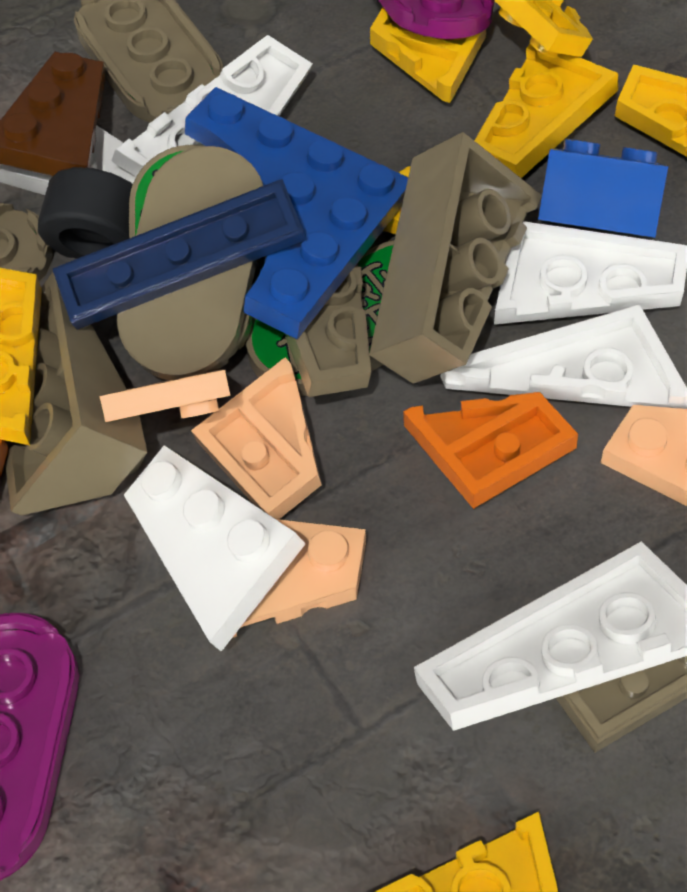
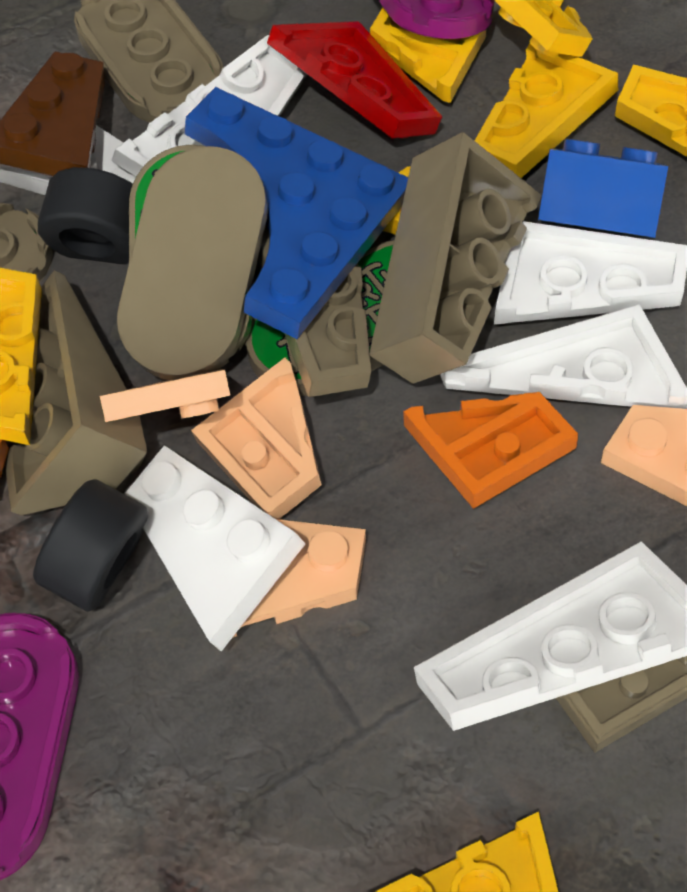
(90, 544): none -> black tyre
(178, 254): dark blue tile -> none
(359, 73): none -> red wing

